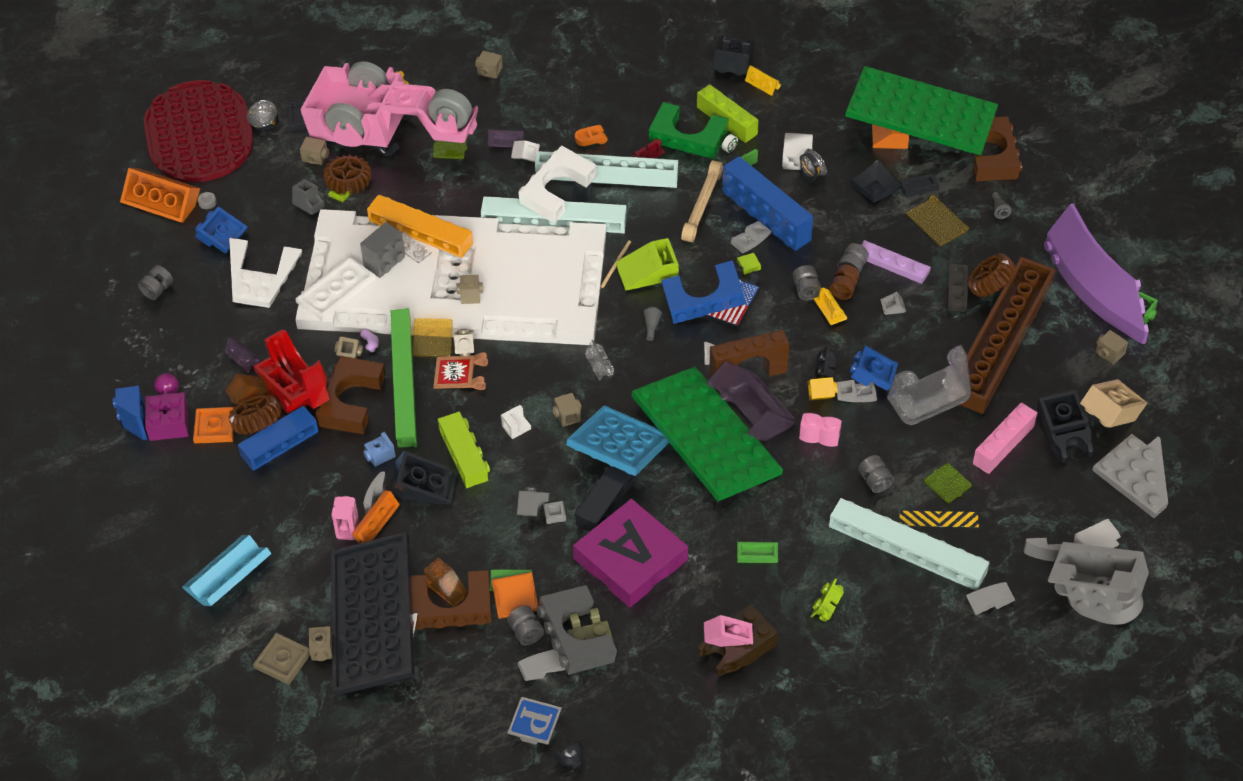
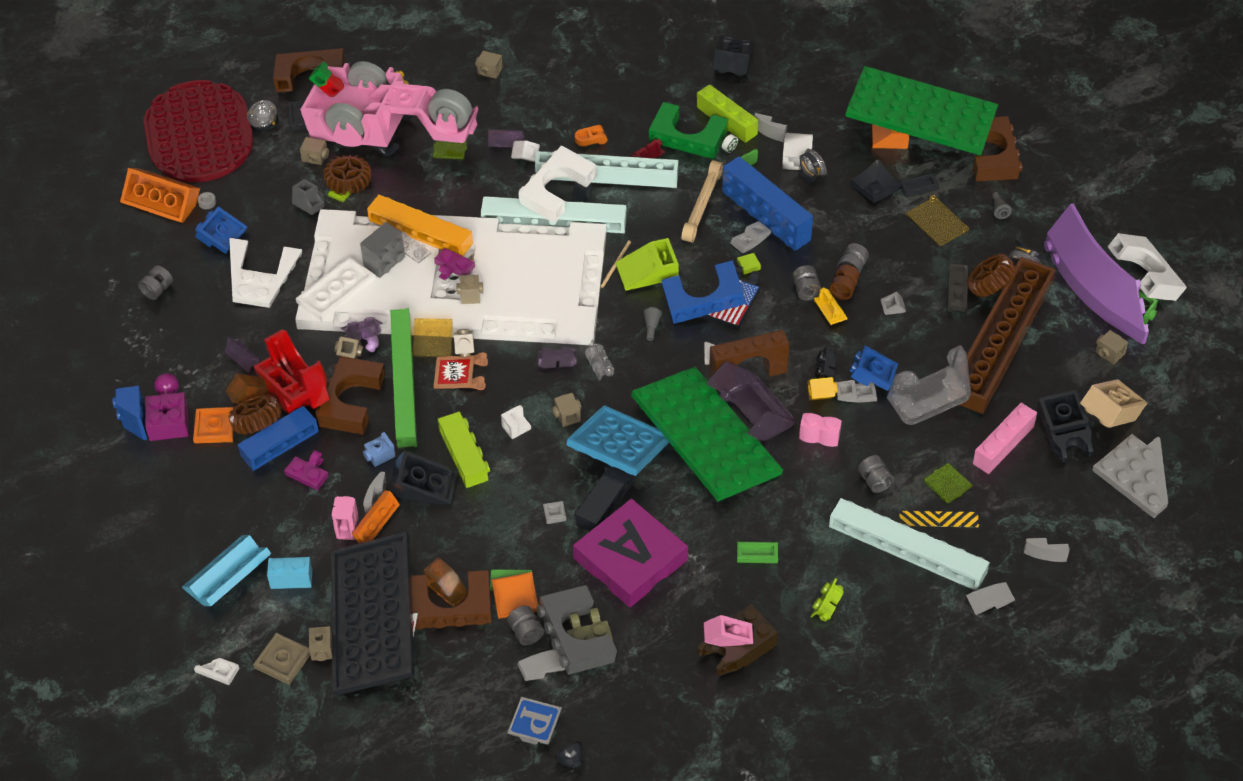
(219, 670): none -> white tile
(289, 572): none -> medium azure brick
(291, 64): none -> reddish brown arch
(308, 472): none -> magenta plate
(326, 80): none -> leg
(369, 326): none -> clear purple hinge
(453, 263): none -> magenta plate
(531, 501): brick -> none
(550, 357): none -> clear purple hinge
(762, 80): yellow hinge -> none
(771, 129): none -> light grey slope
(896, 262): lavender plate -> none
(1022, 251): none -> piece
(1100, 534): white piece -> none
(1101, 581): light grey brick -> none
(1160, 280): none -> white arch

